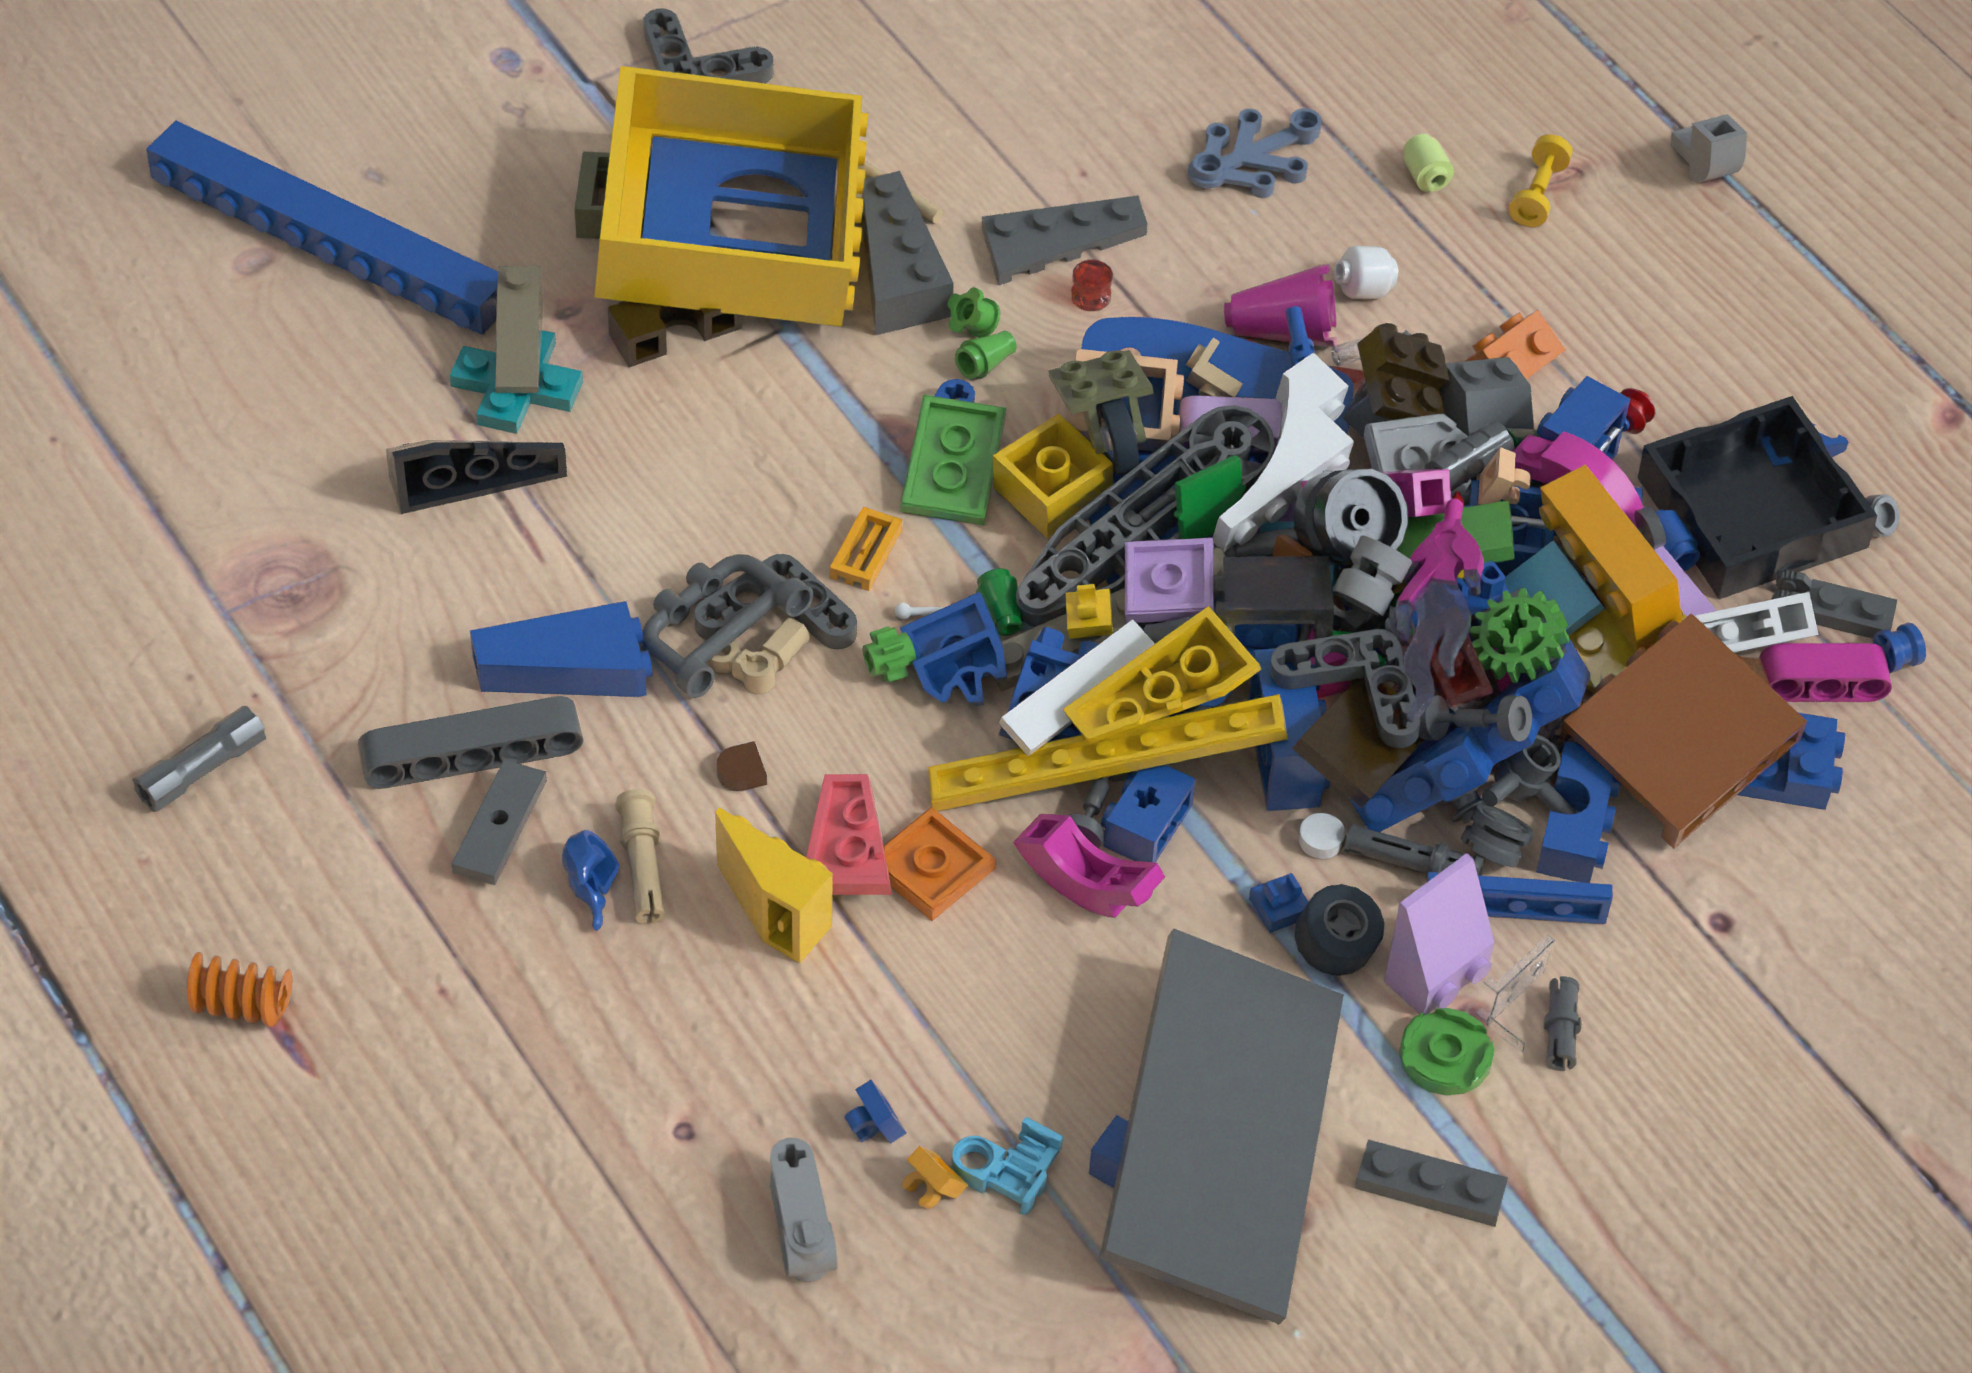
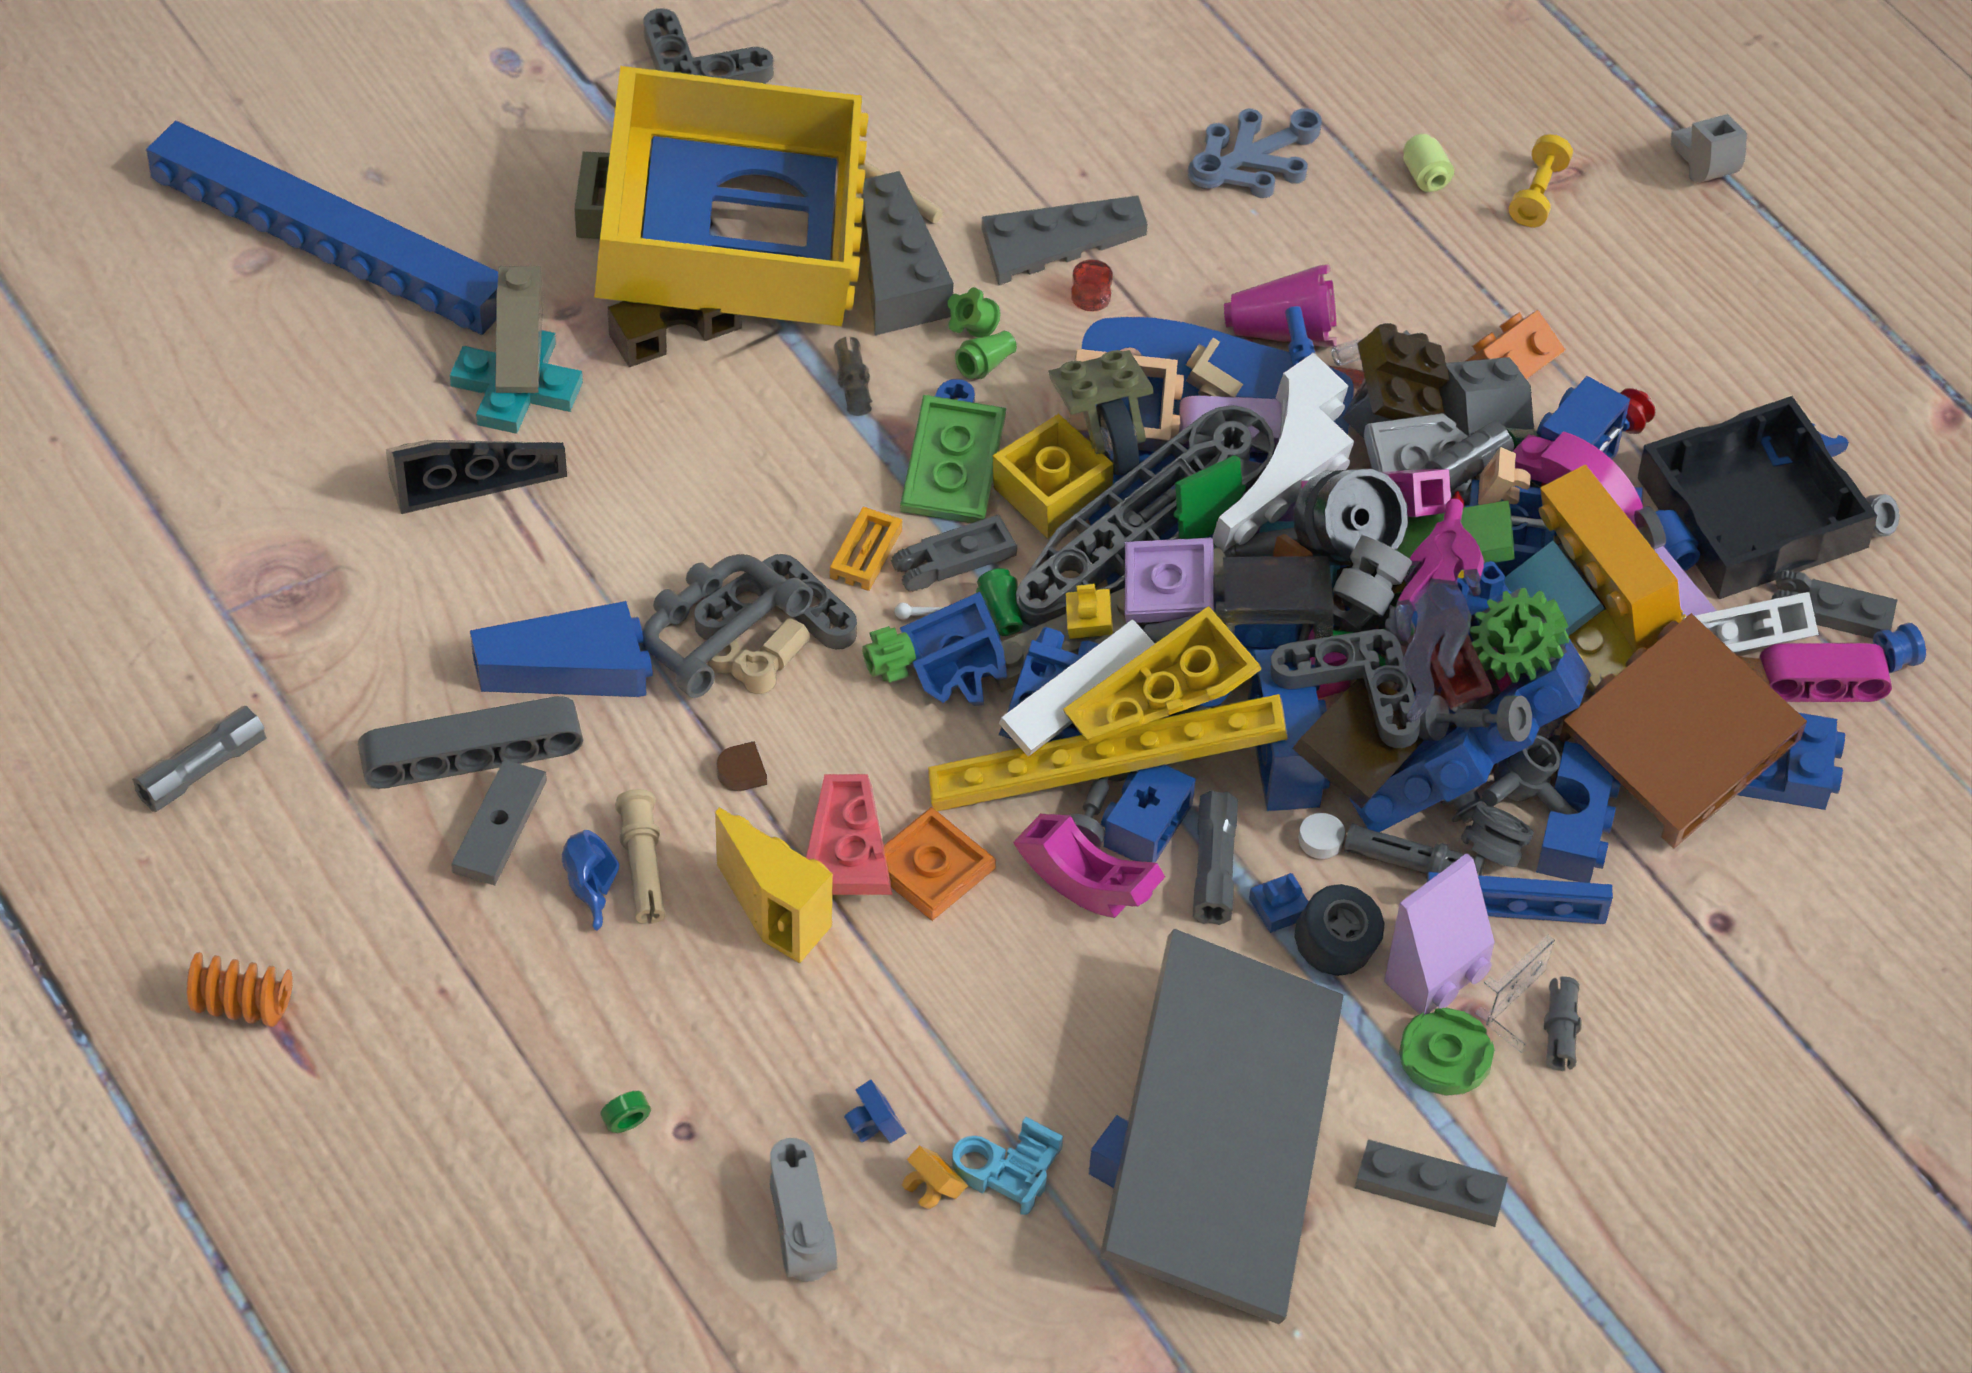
(625, 1111): none -> green tile
(853, 376): none -> clear smoke pin
(954, 552): none -> dark grey hinge
(1215, 858): none -> dark grey axle
(1366, 272): white head -> none

